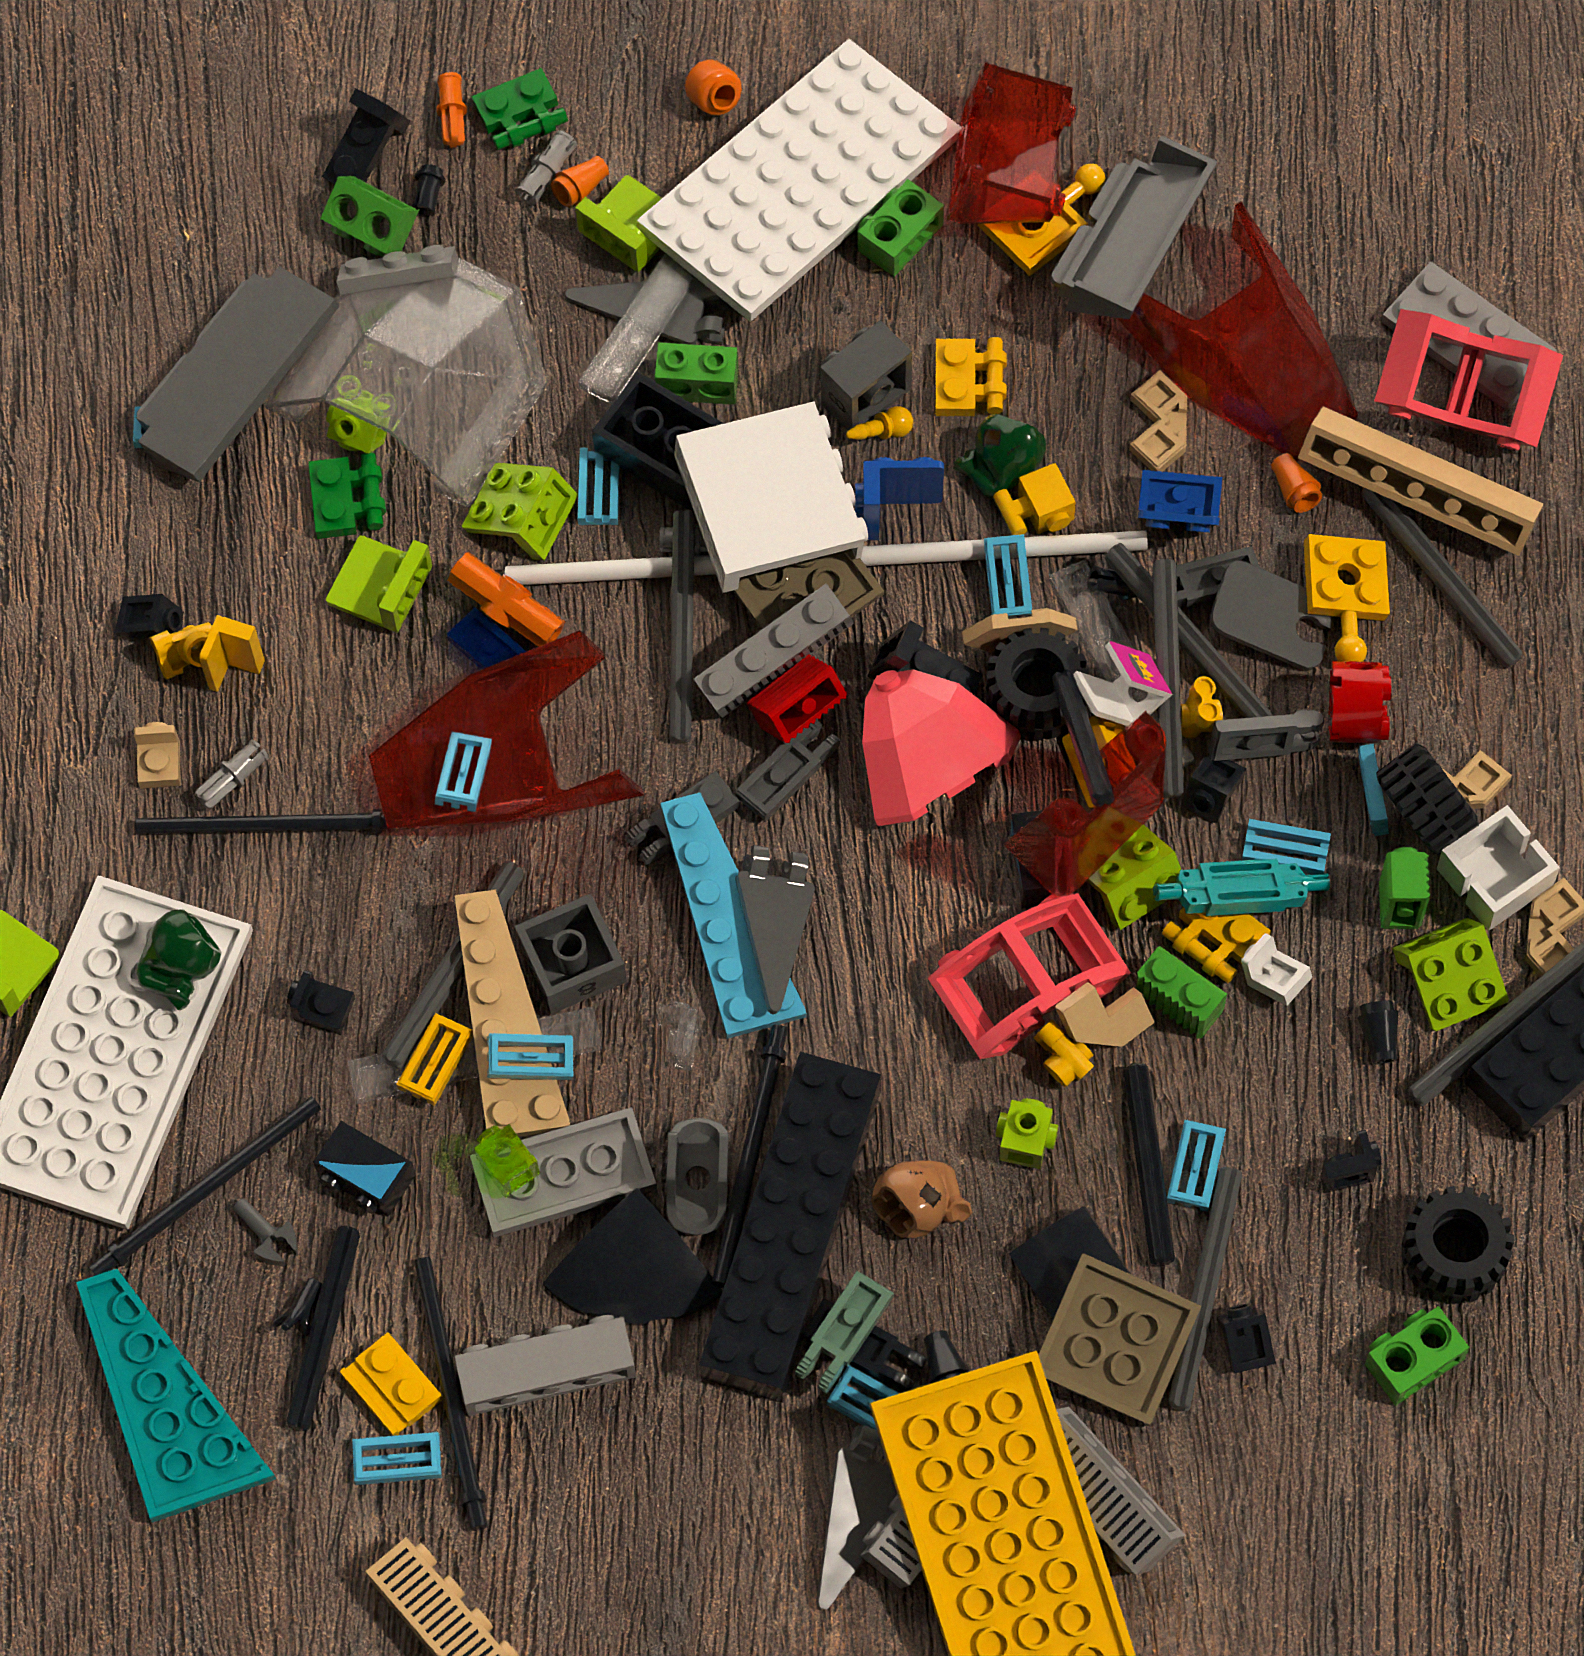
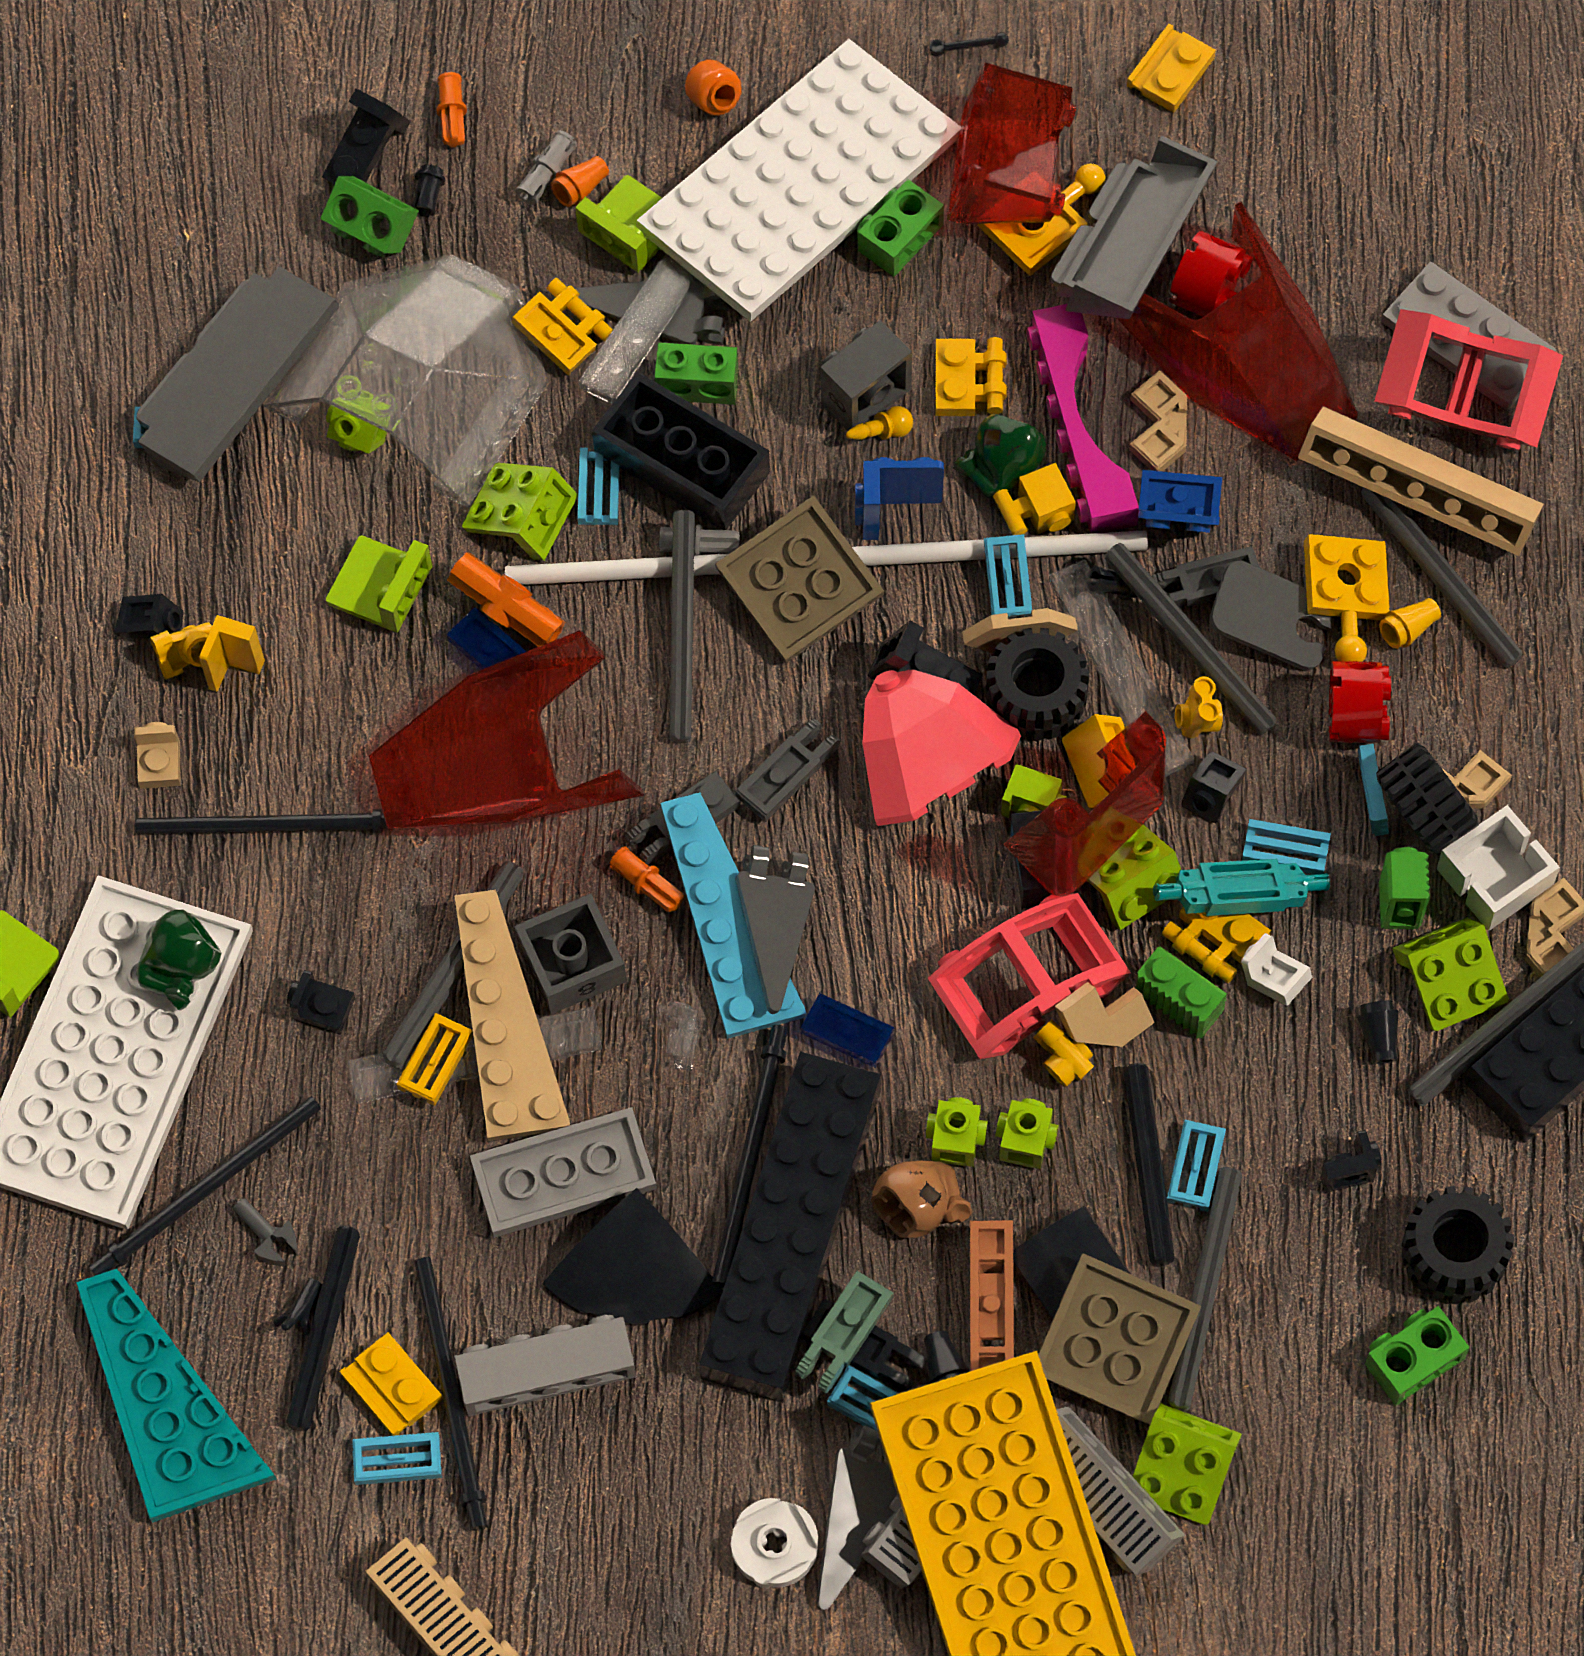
(230, 775): light grey axle -> none
(333, 496): green plate -> none
(363, 1169): black brick -> none
(397, 269): light grey plate -> none
(457, 796): medium azure tile -> none
(507, 1172): clear neon green brick -> none
(515, 101): green plate -> none
(522, 1072): medium azure tile -> none
(554, 332): none -> yellow plate
(646, 879): none -> orange axle
(693, 1145): dark grey piece -> none
(767, 1567): none -> white plate
(769, 492): white panel -> none
(774, 650): light grey brick -> none
(797, 698): red brick -> none
(847, 1030): none -> clear blue plate
(938, 47): none -> black hinge
(956, 1131): none -> lime brick
(991, 1292): none -> nougat hinge
(1030, 791): none -> lime brick
(1083, 738): black axle -> none
(1103, 487): none -> dark pink arch
(1115, 699): white piece -> none
(1168, 664): dark grey axle -> none
(1171, 68): none -> yellow plate
(1185, 1463): none -> lime bracket
(1208, 274): none -> red brick
(1246, 1338): black bracket -> none
(1265, 735): dark grey hinge -> none
(1297, 486): orange cone -> none
(1407, 623): none -> yellow cone

